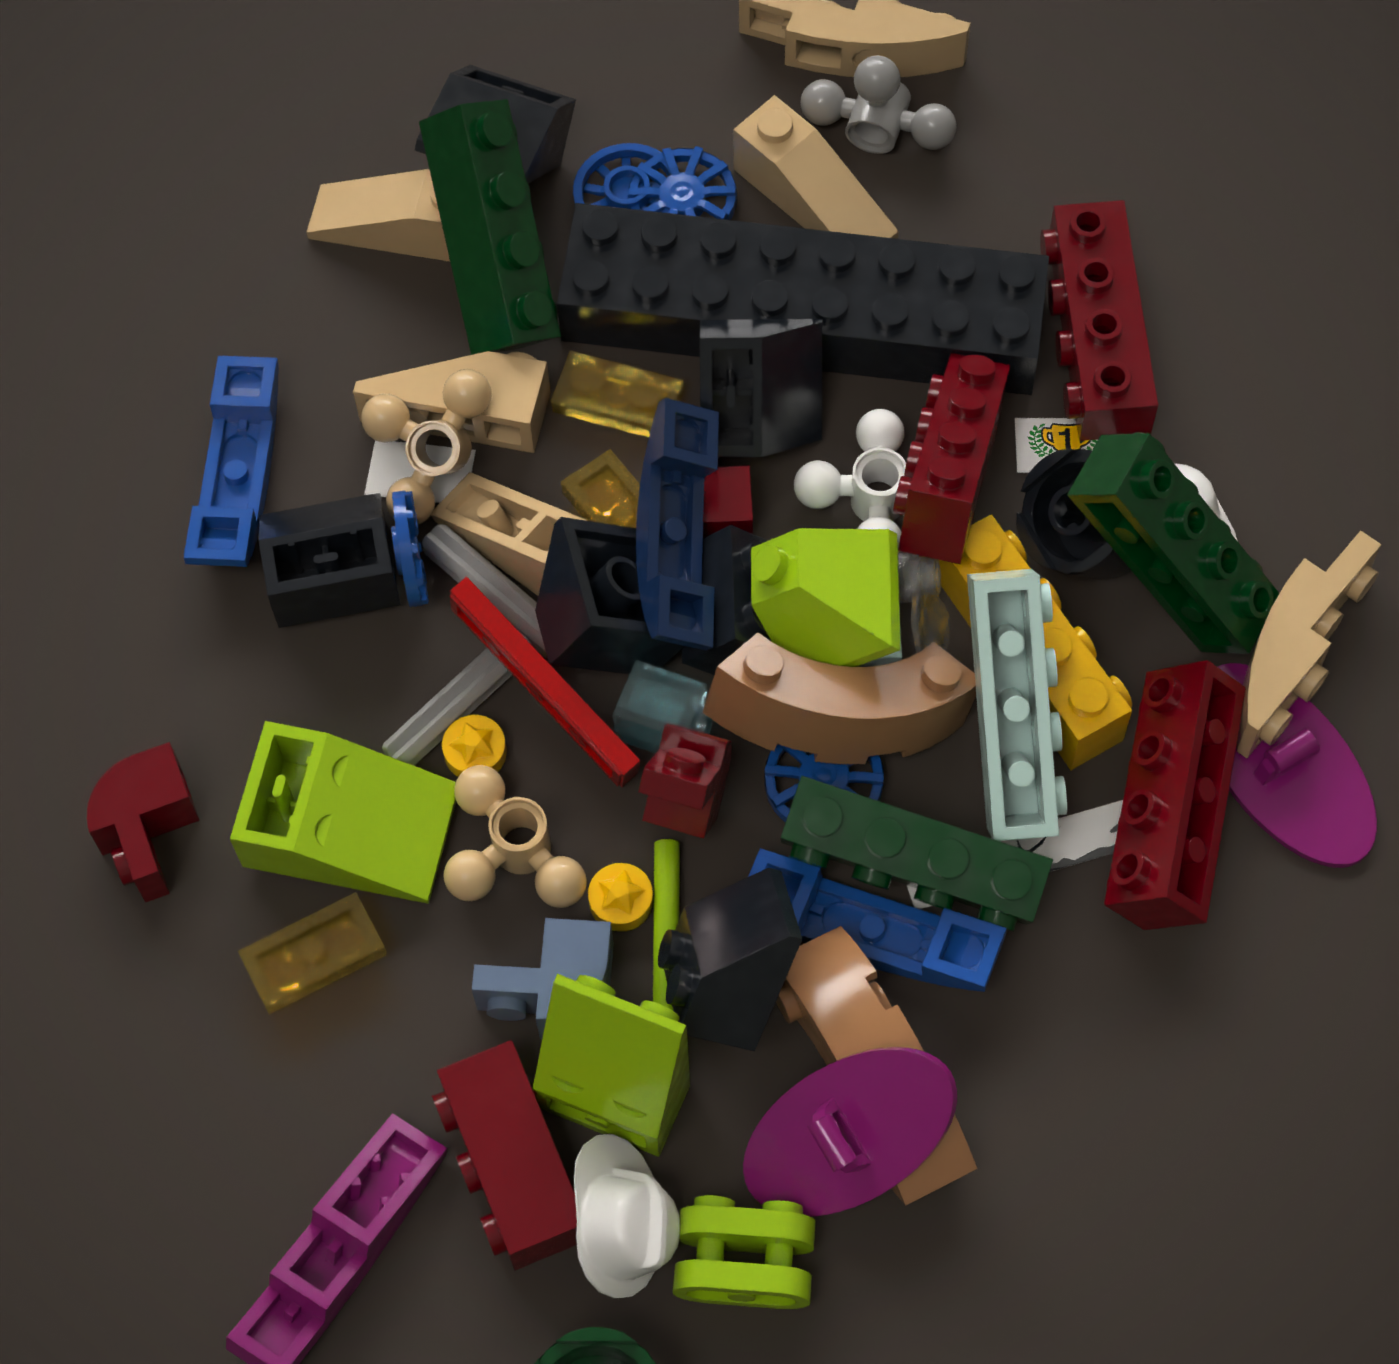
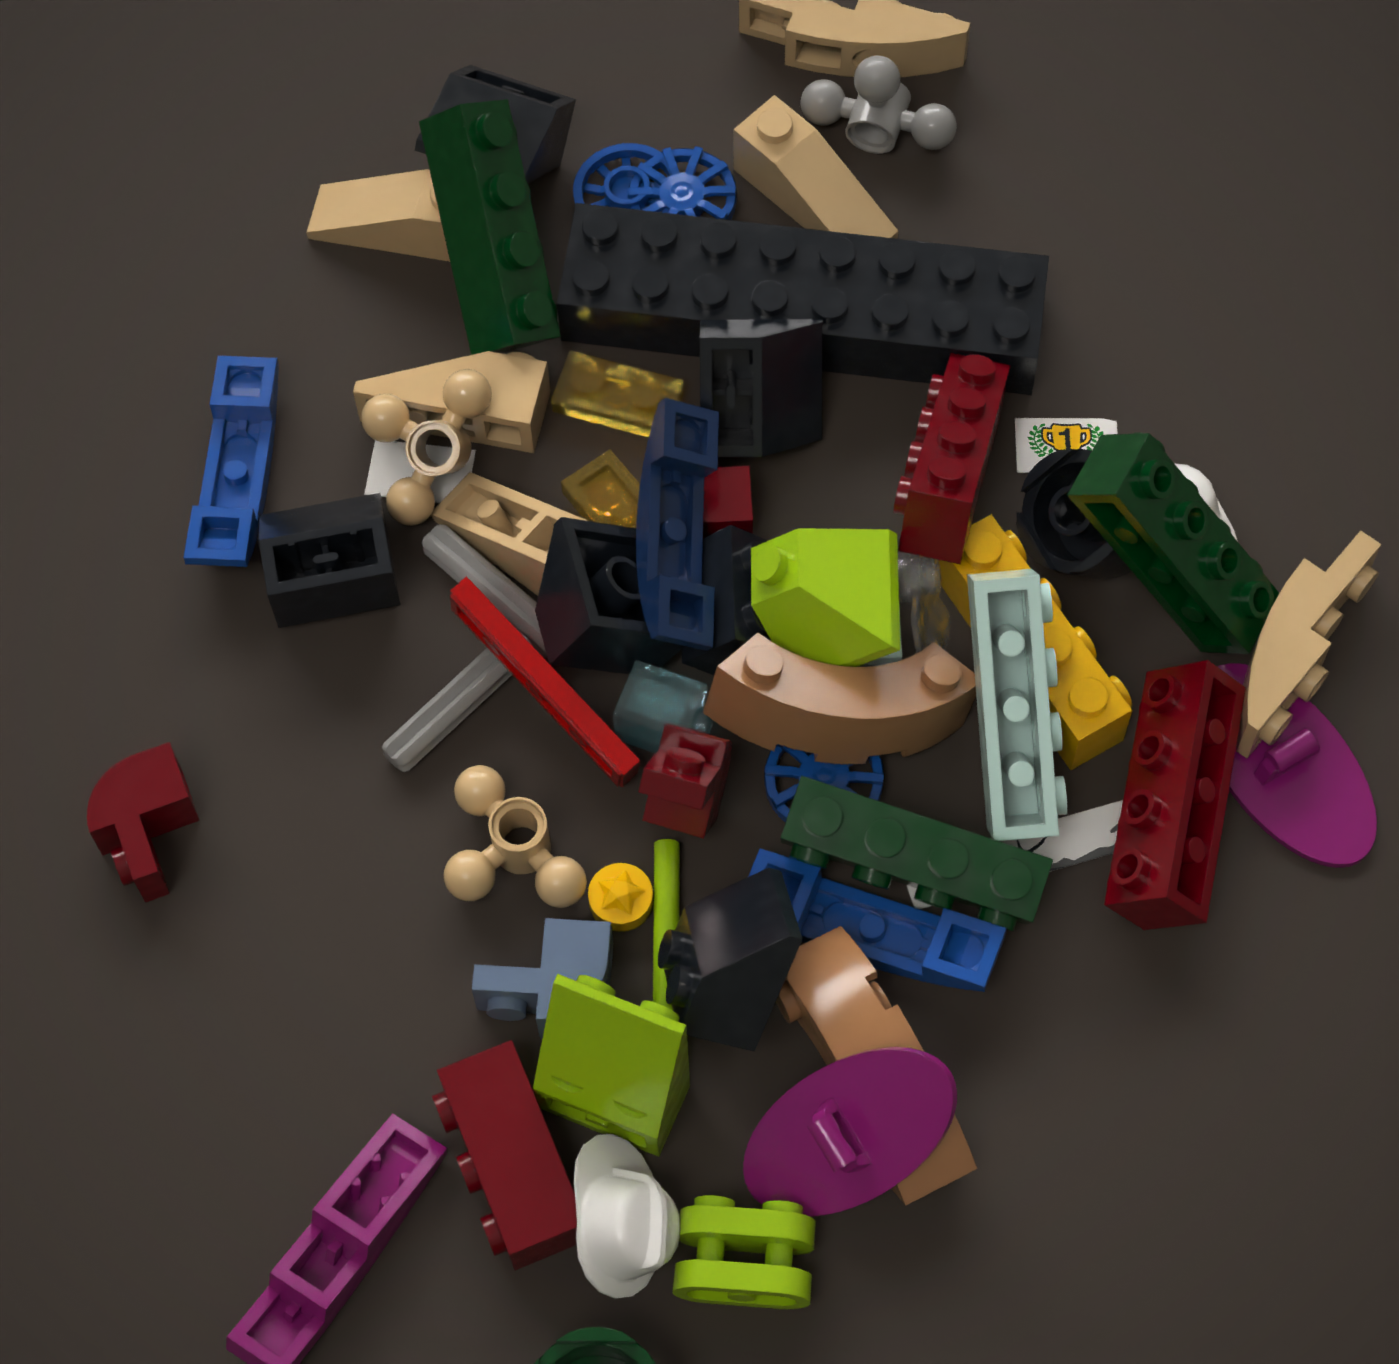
(312, 953): clear yellow plate -> none
(342, 815): lime slope -> none
(408, 549): blue wheel -> none
(473, 742): yellow tile -> none
(879, 436): white piece -> none
(1100, 320): dark red brick -> none

